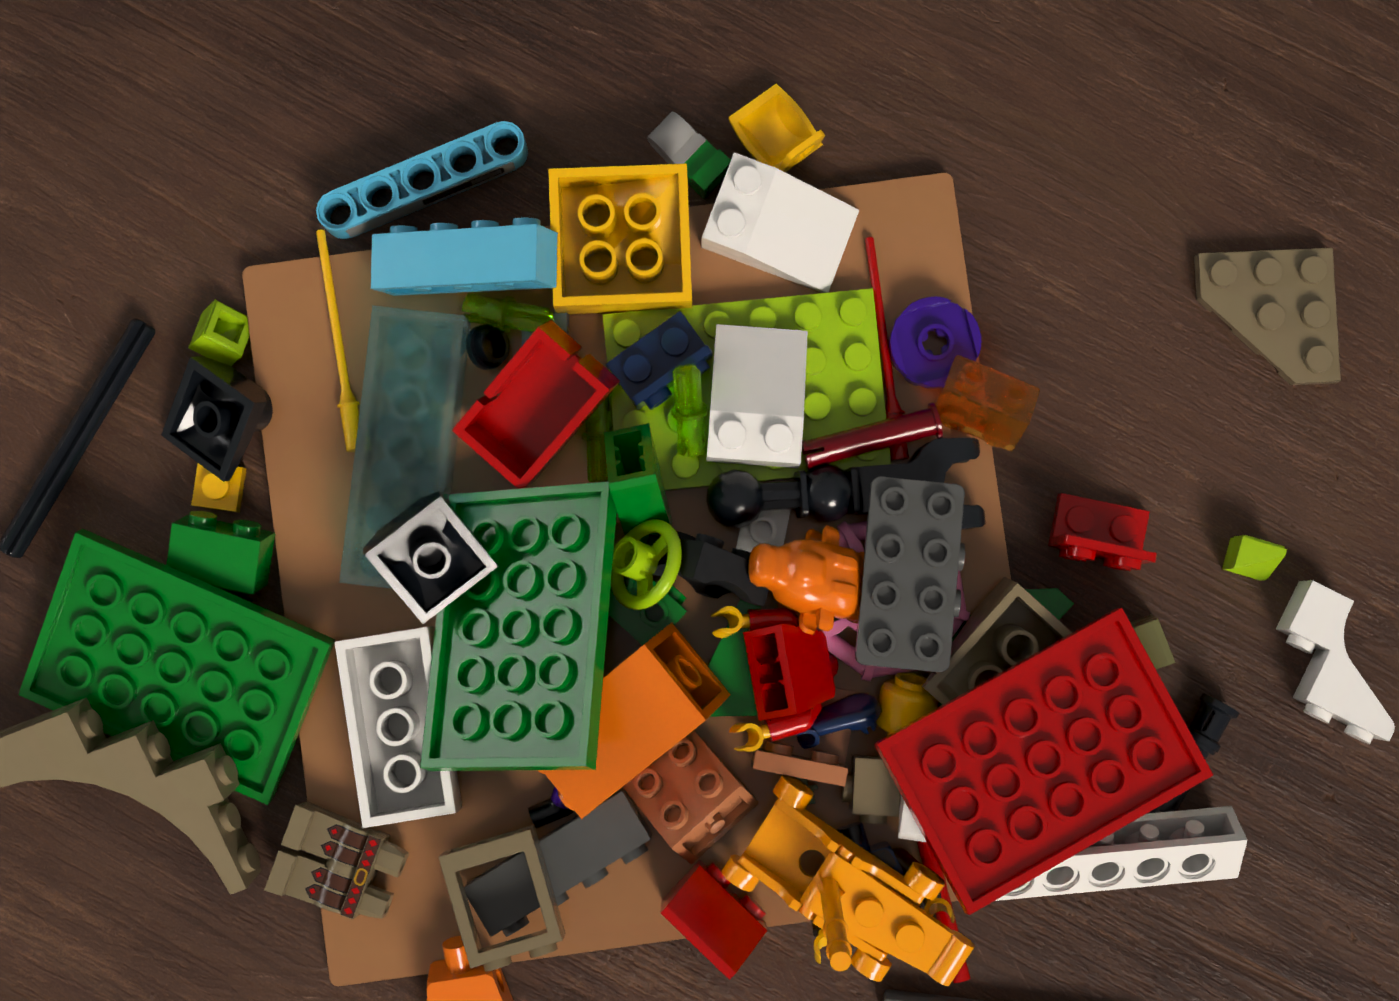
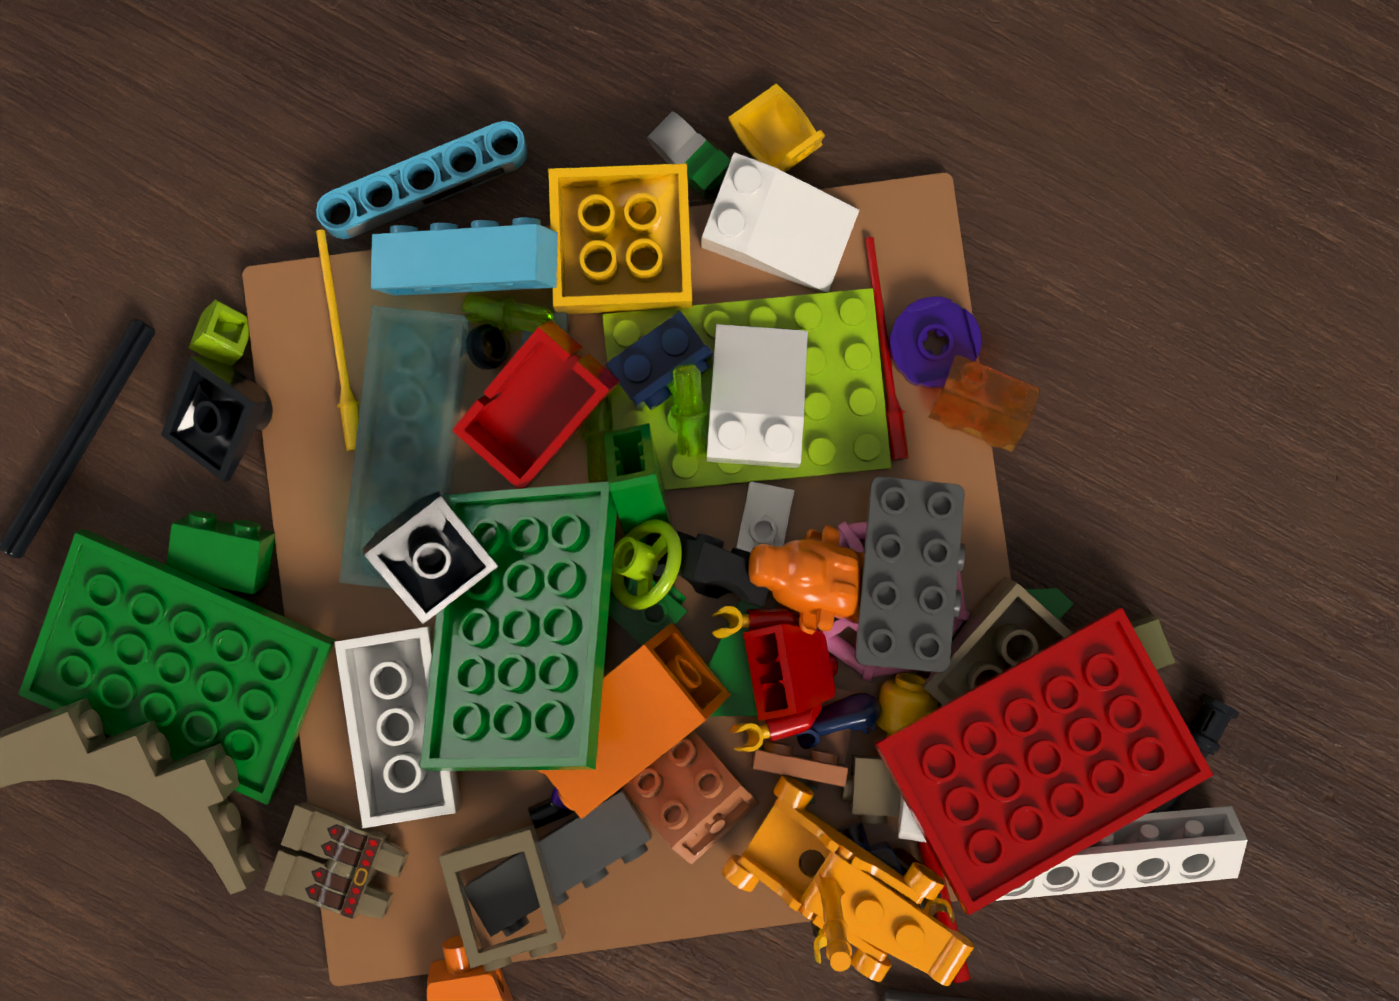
(216, 494): yellow plate -> none
(715, 917): red slope -> none
(831, 492): black piece -> none
(873, 437): dark red pin -> none
(1100, 529): red bracket -> none
(1253, 557): lime slope -> none
(1277, 307): dark tan plate -> none
(1331, 681): white arch -> none

